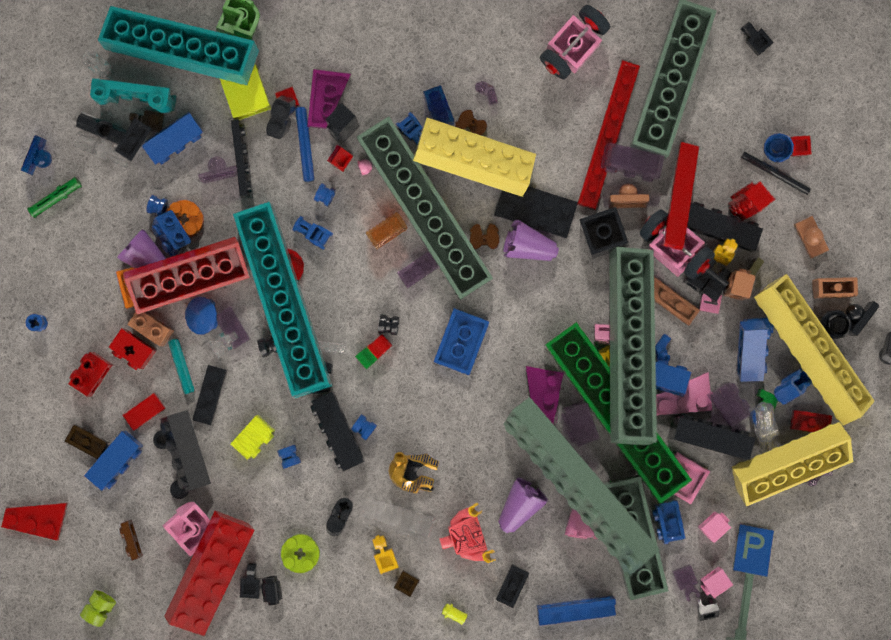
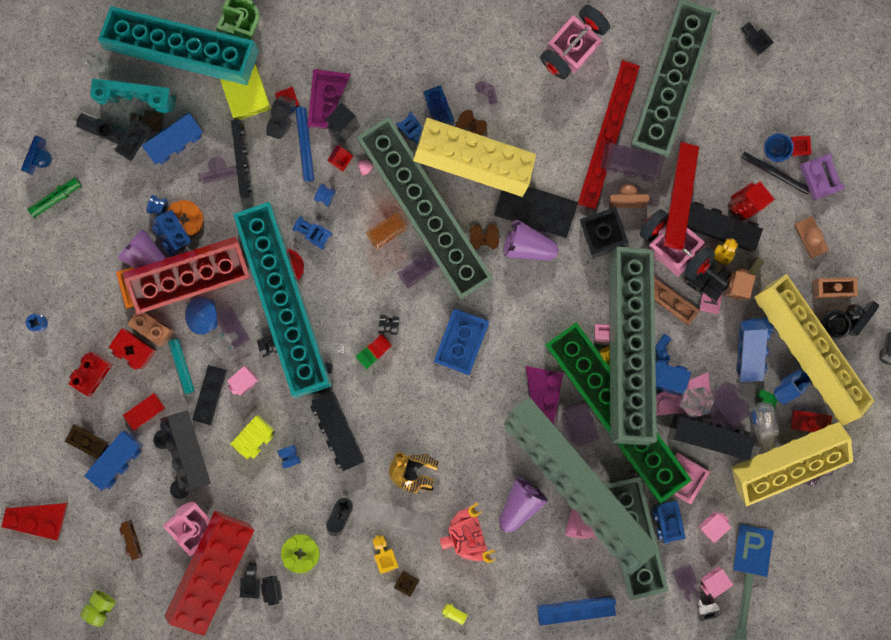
(242, 381): none -> bright pink brick
(363, 427): blue wheel -> none
(512, 586): black plate -> none
(697, 402): none -> clear brick
(816, 177): none -> medium lavender plate

